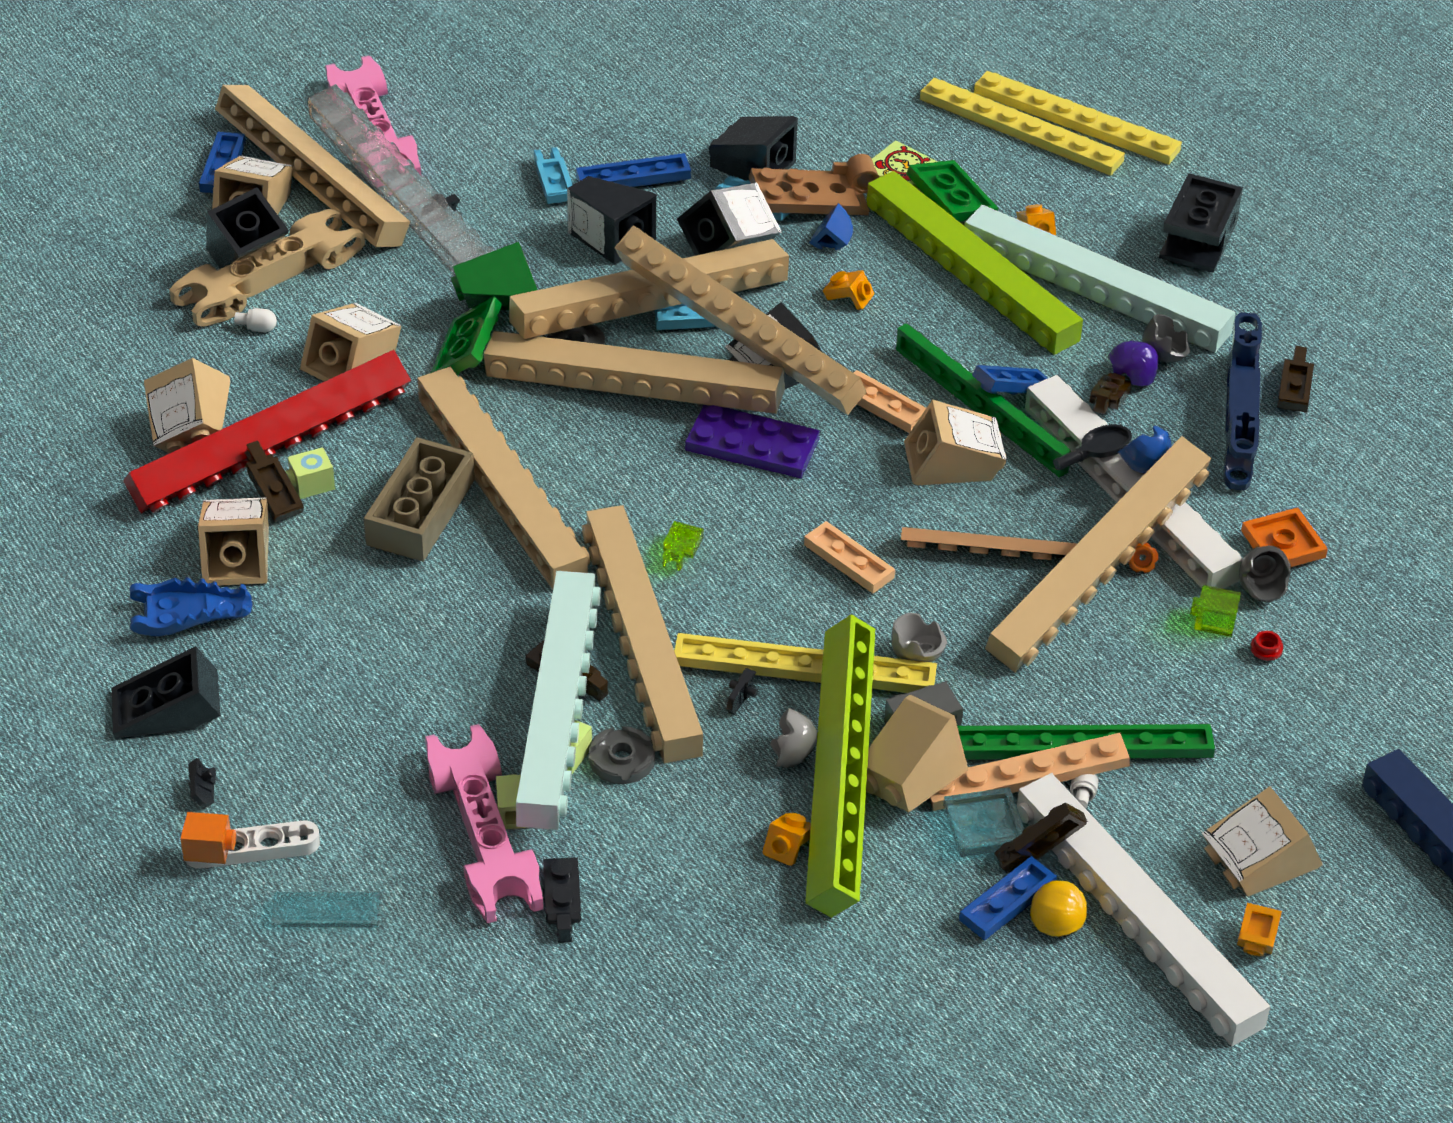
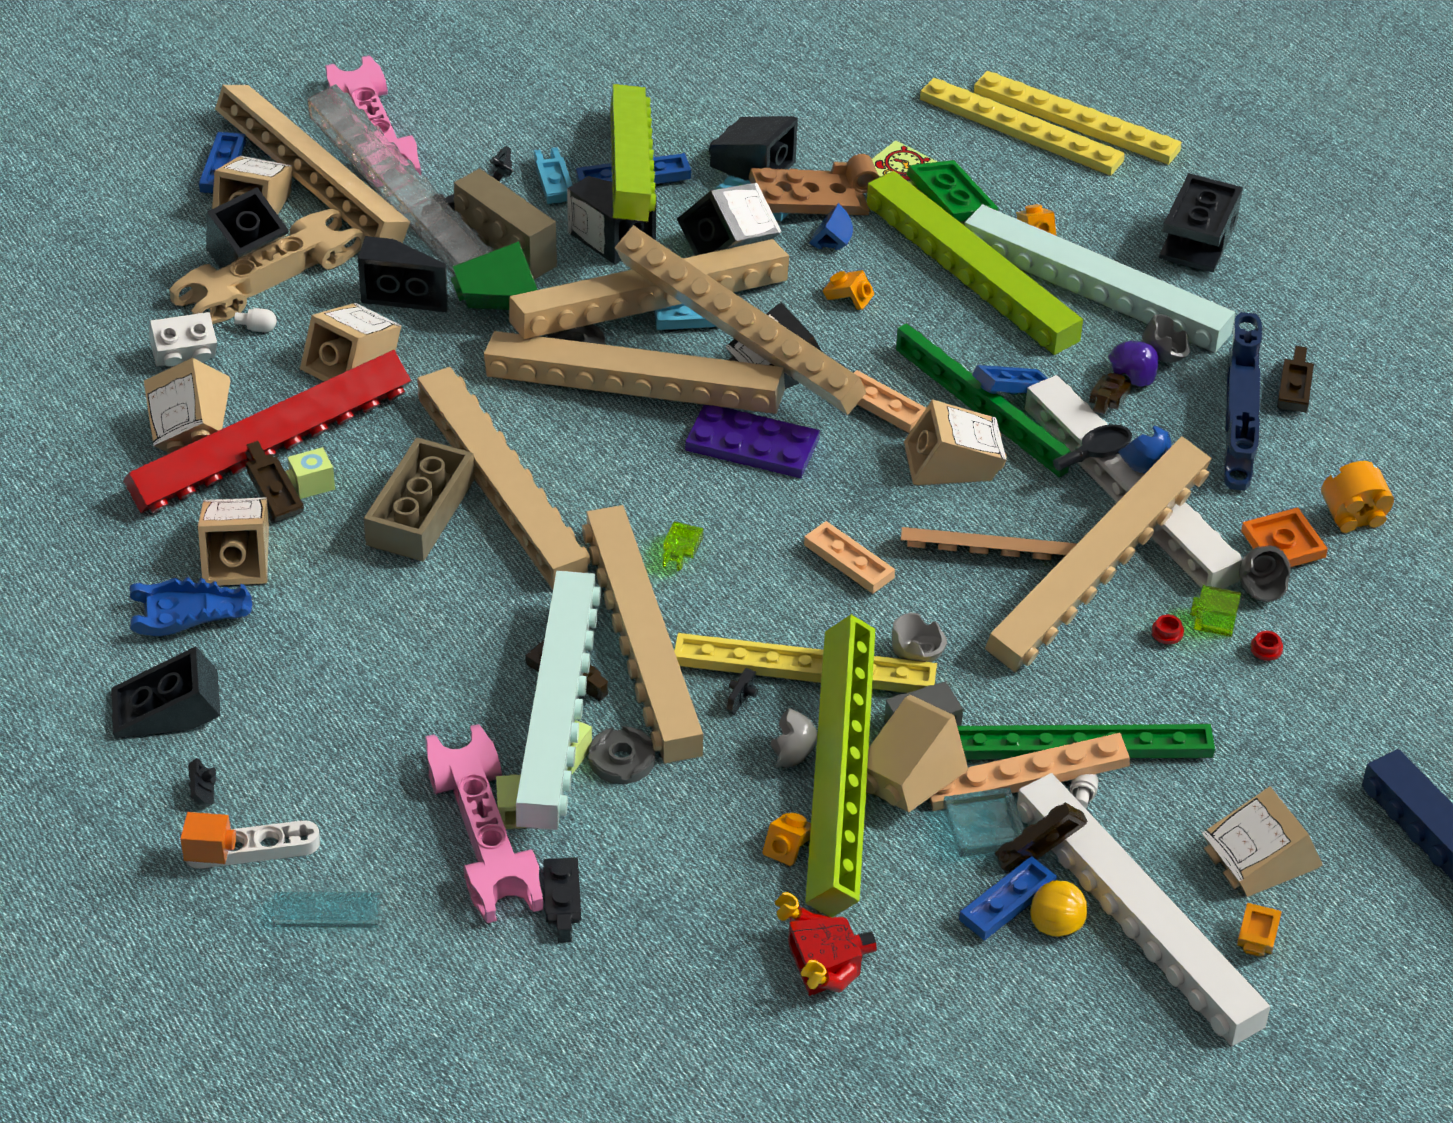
(182, 338): none -> white brick
(401, 276): none -> black slope
(468, 337): green plate -> none
(501, 163): none -> black piece
(505, 219): none -> dark tan brick
(631, 153): none -> lime brick
(823, 946): none -> red torso
(1144, 565): orange plate -> none
(1168, 629): none -> red plate
(1358, 496): none -> light orange brick

